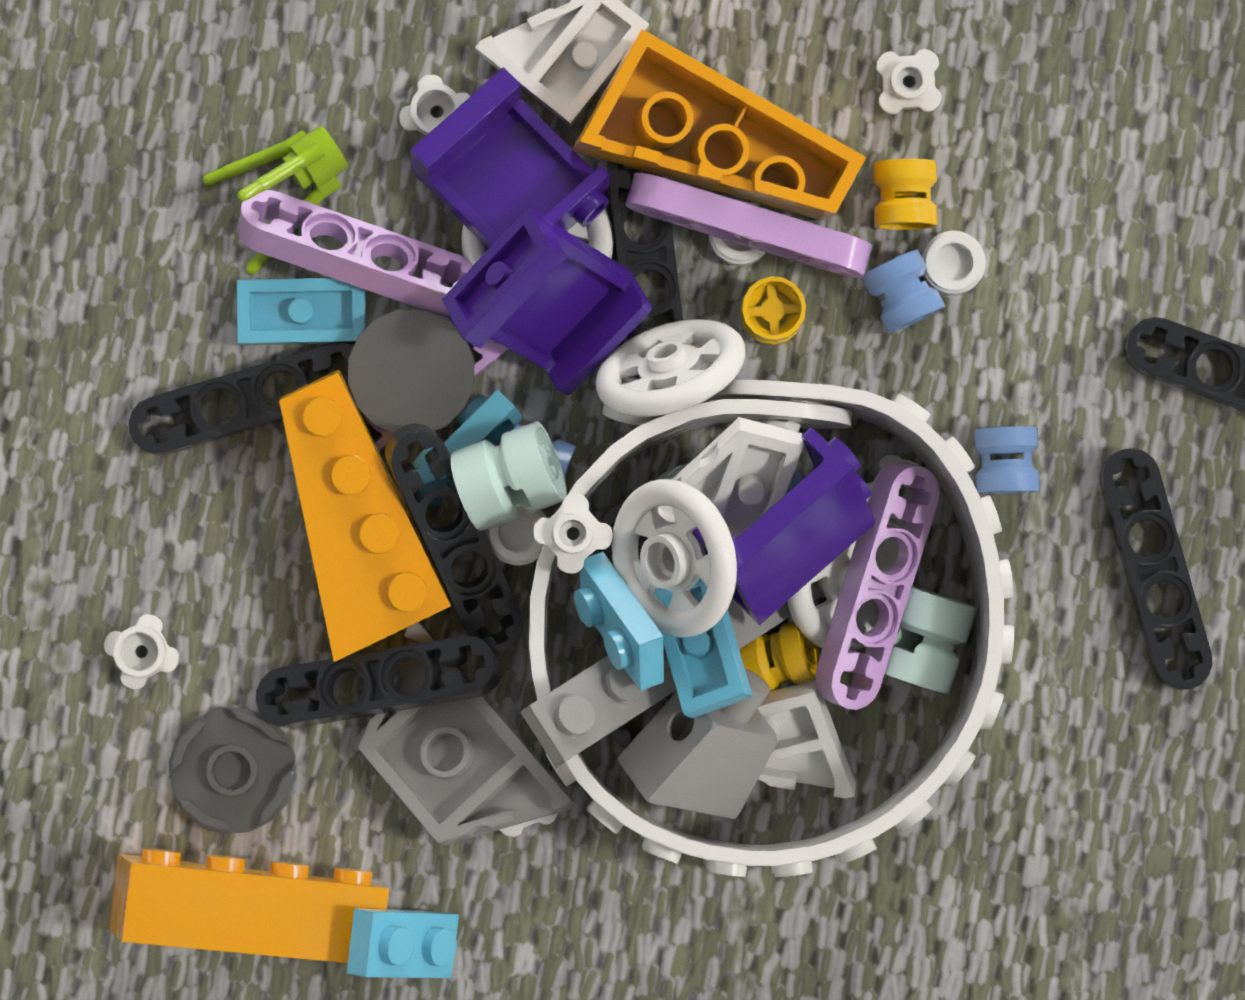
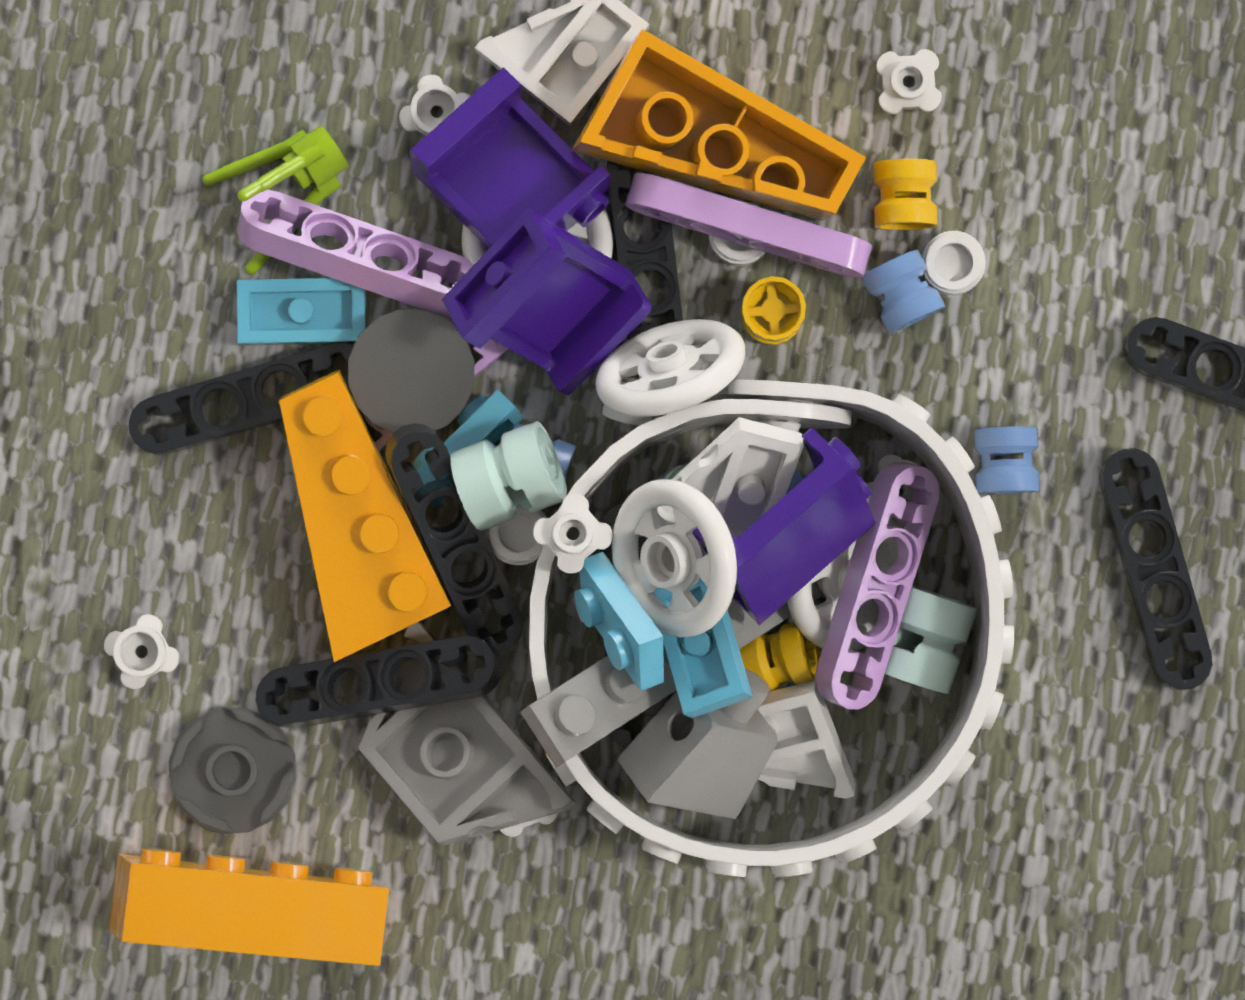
(402, 943): medium azure plate -> none

